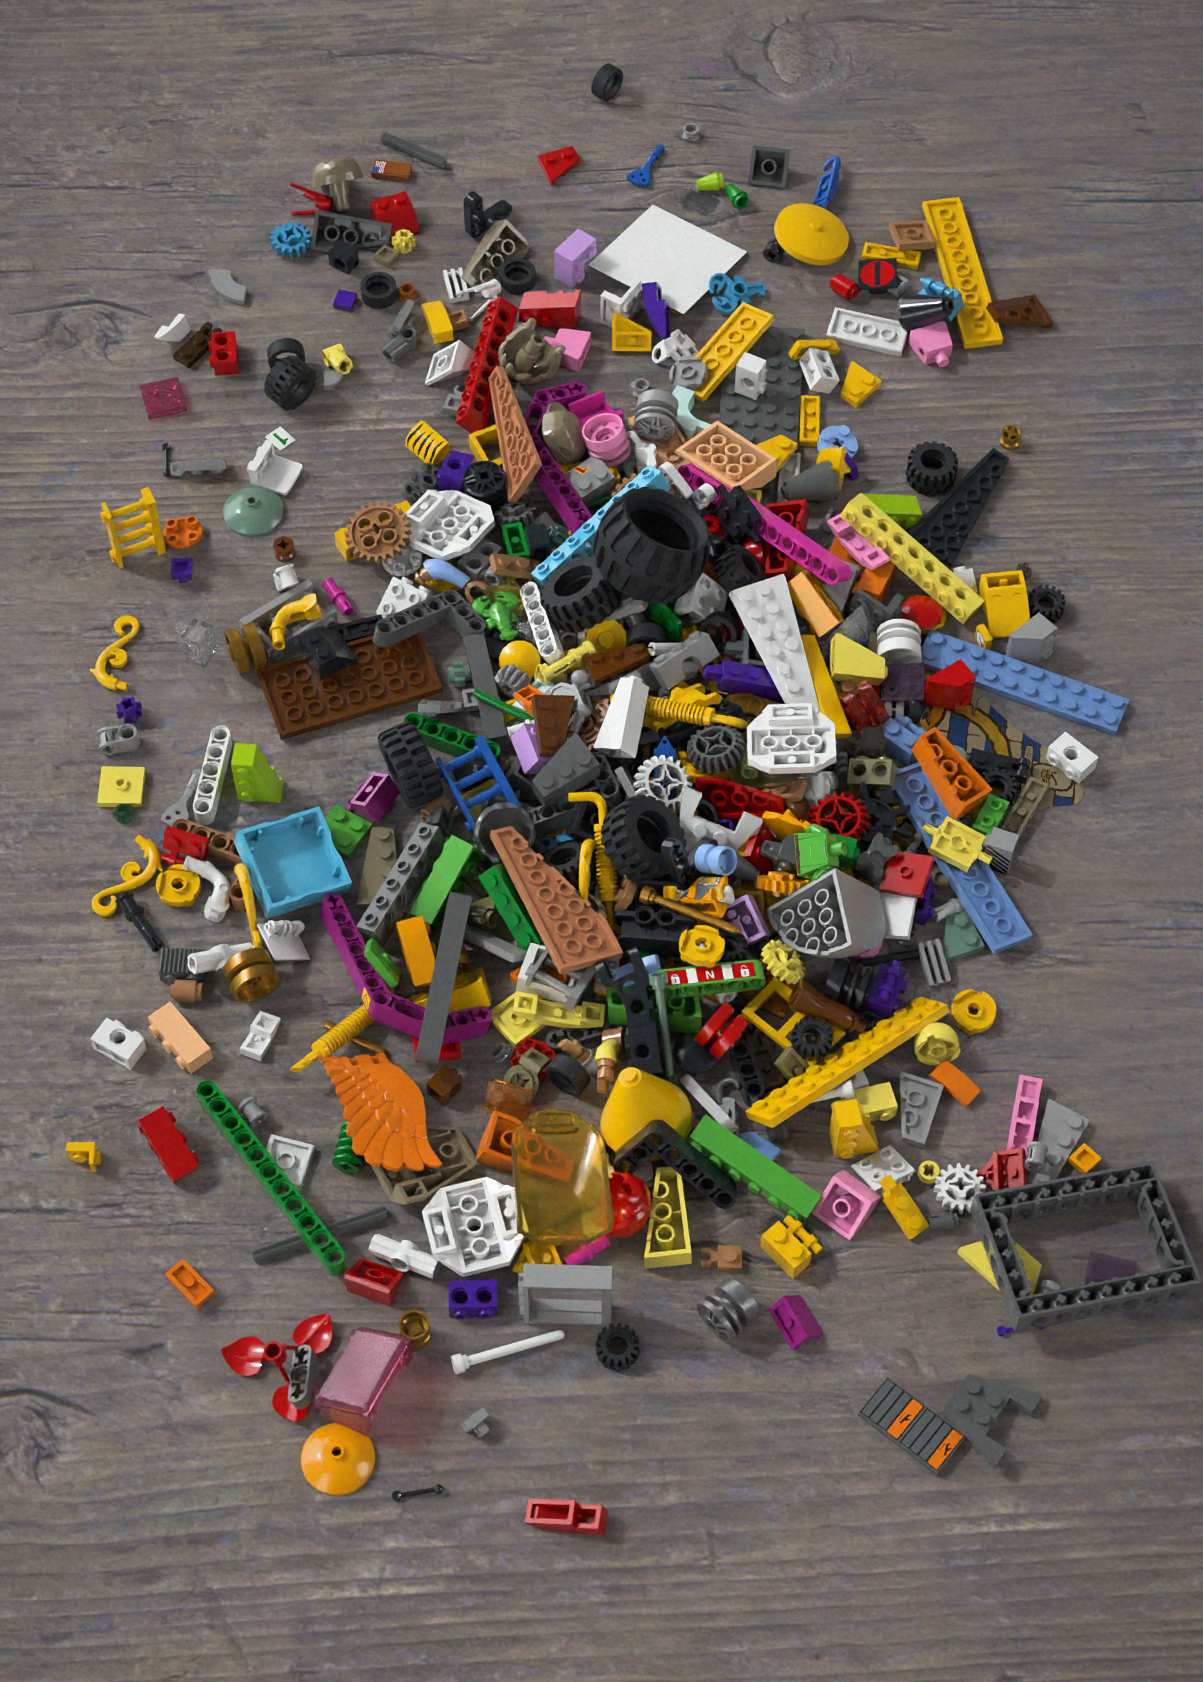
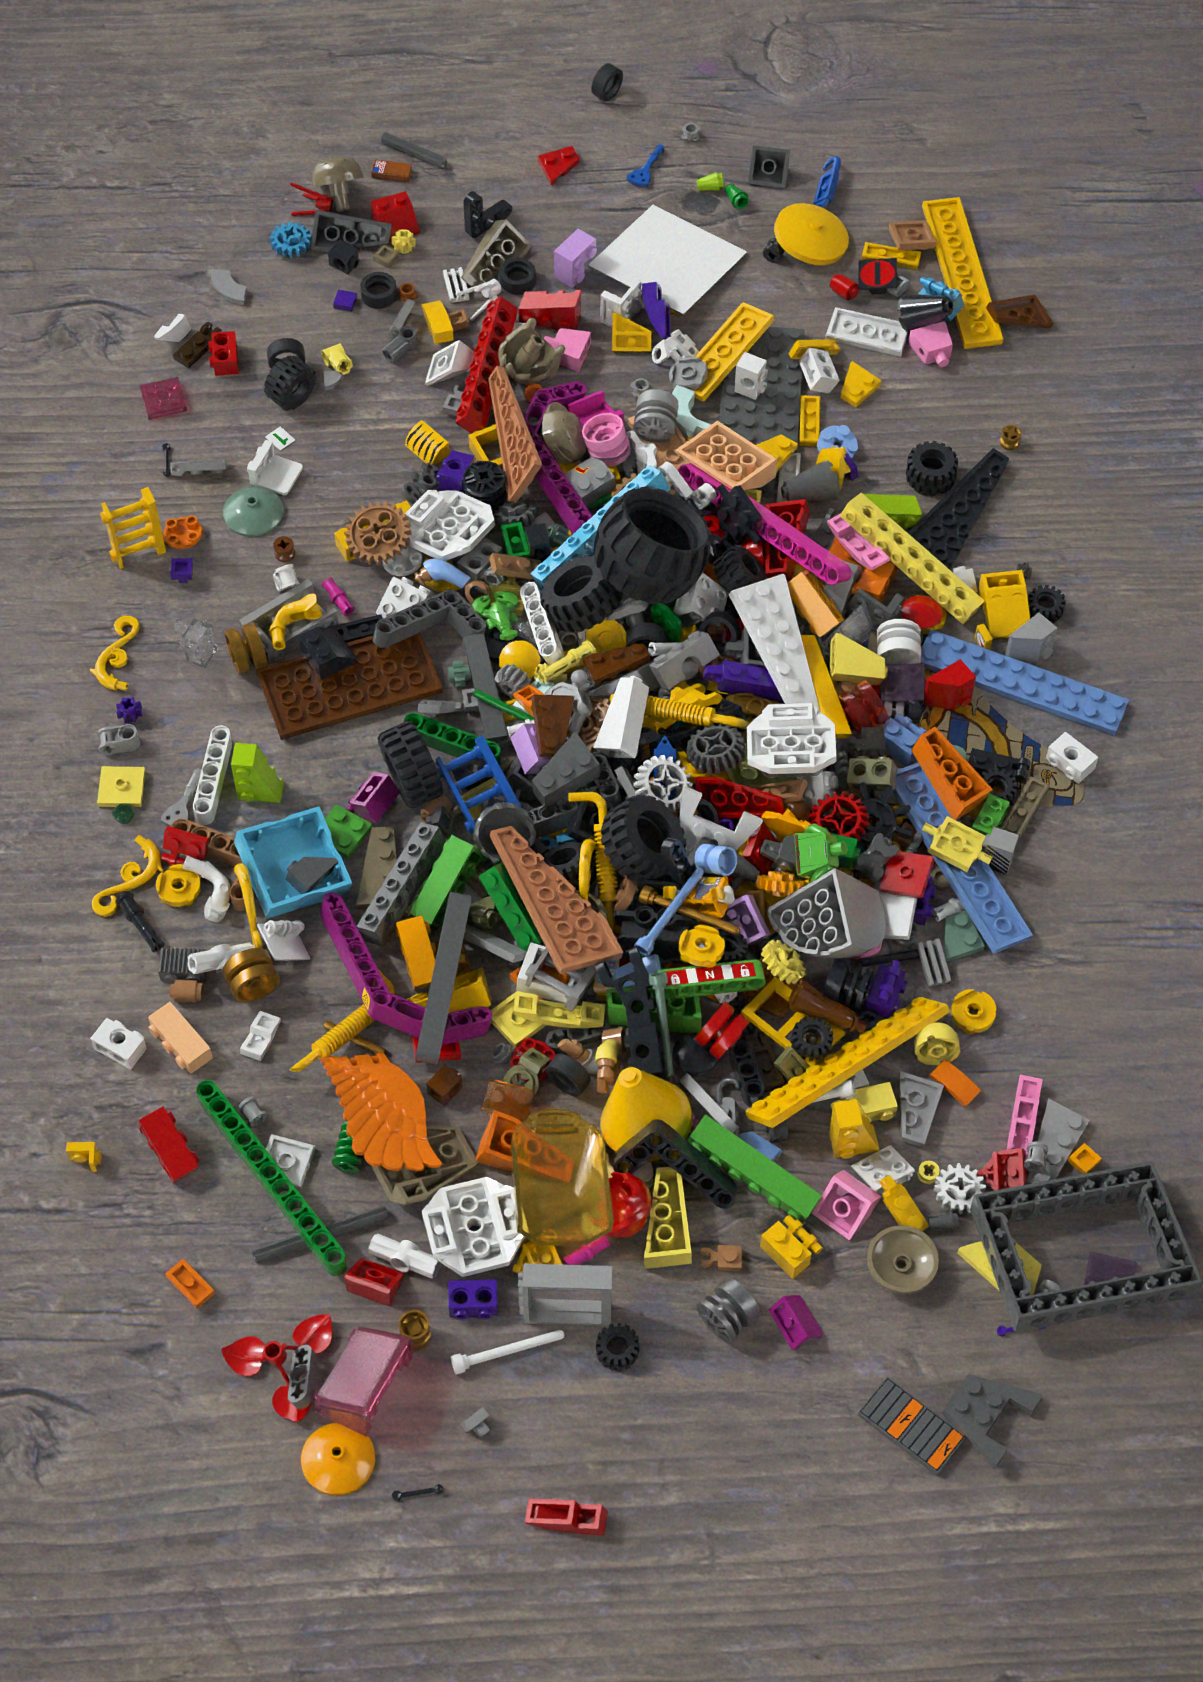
(309, 872): none -> dark grey slope
(382, 962): bright green plate -> none
(530, 390): none -> orange tile
(646, 944): none -> medium blue piece
(733, 292): dark azure animal -> none
(903, 1246): none -> dark tan dish

